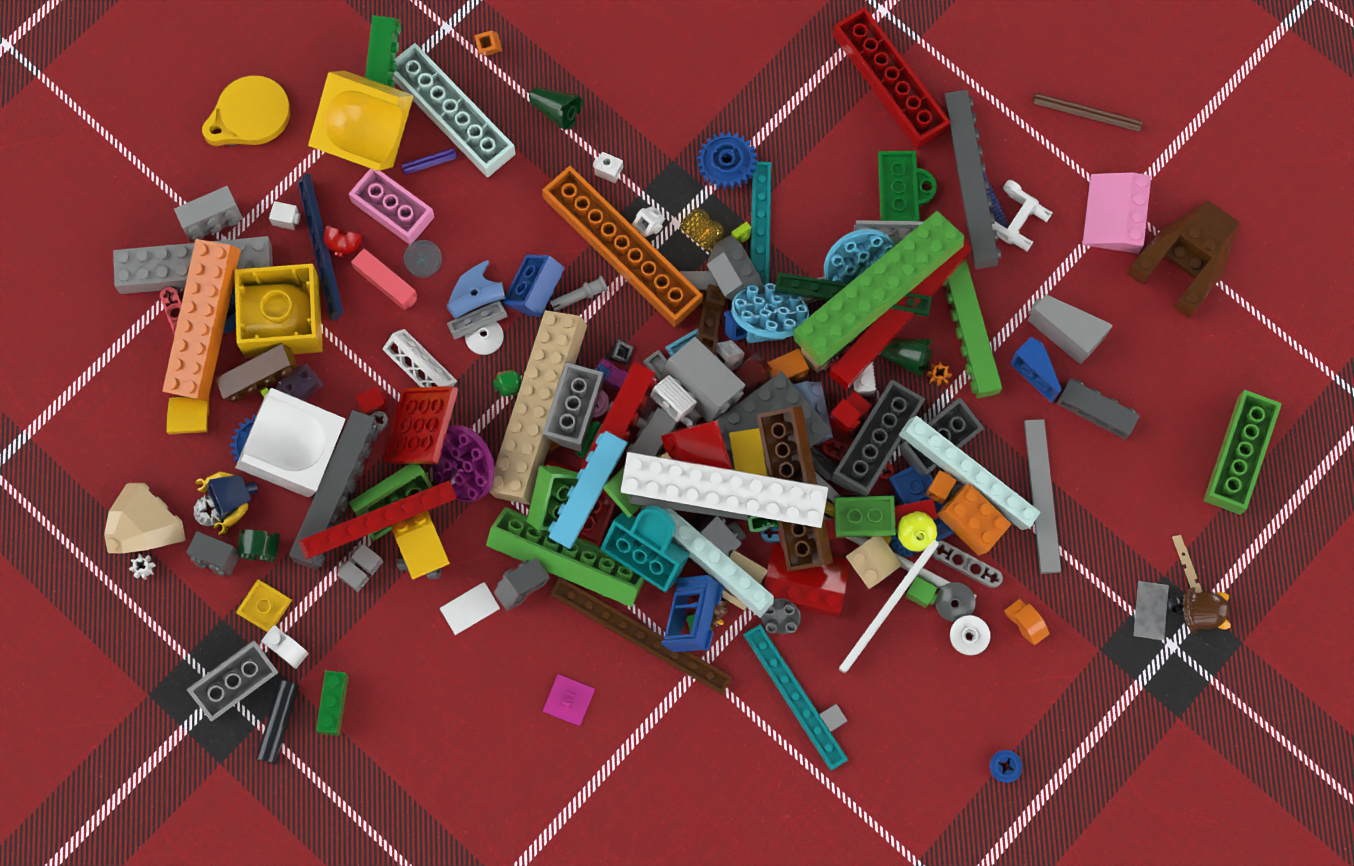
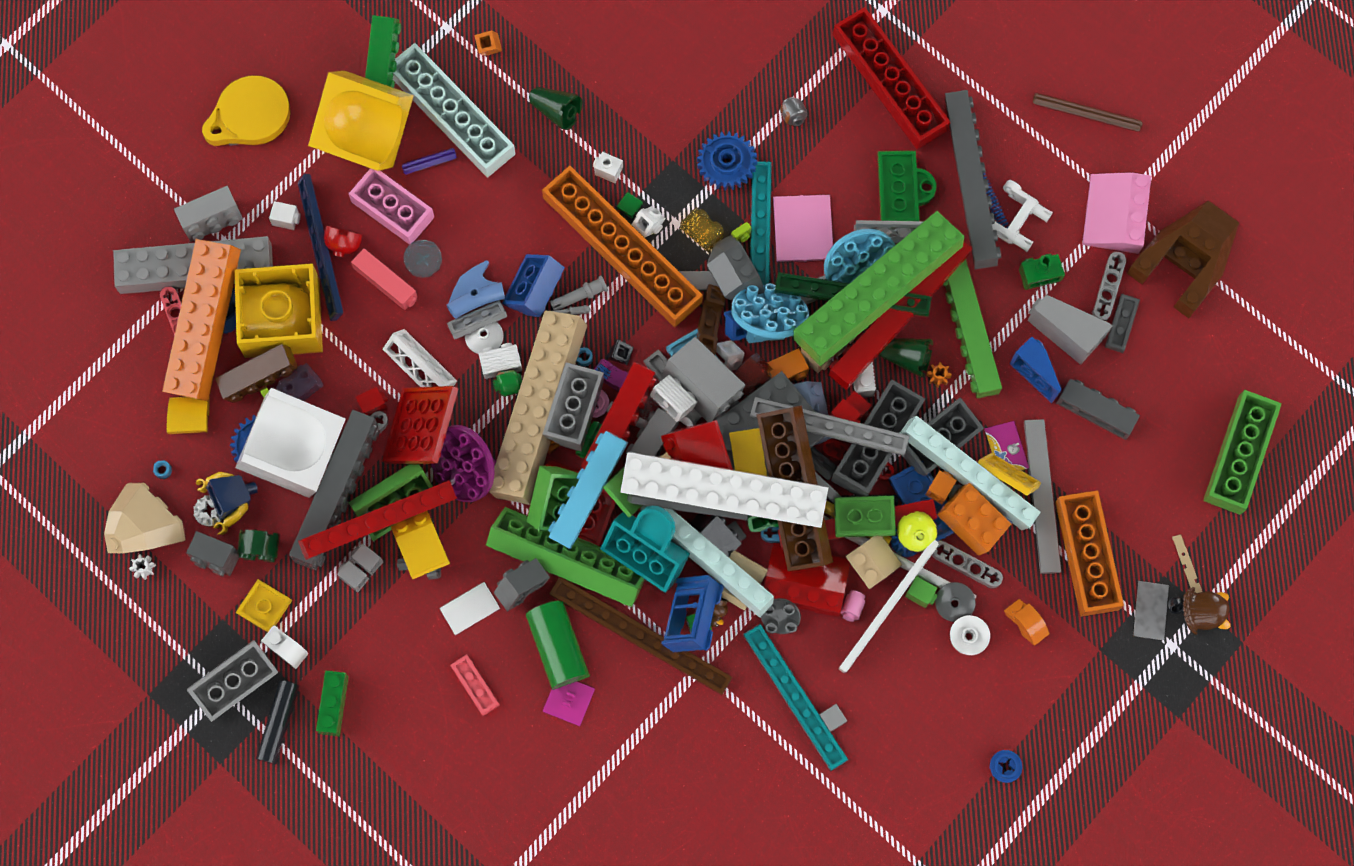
(168, 469): none -> dark azure axle
(474, 685): none -> coral tile
(499, 360): none -> white brick
(557, 644): none -> green brick
(575, 310): none -> light grey piece
(584, 363): none -> dark azure bush
(629, 205): none -> green tile
(793, 111): none -> flat silver head
(802, 227): none -> bright pink piece
(841, 428): none -> light grey tile
(853, 606): none -> bright pink brick
(1006, 444): none -> dark pink sticker
(1009, 474): none -> yellow tile
(1041, 271): none -> green brick
(1089, 553): none -> orange brick
(1108, 286): none -> light grey beam
(1122, 323): none -> dark grey tile

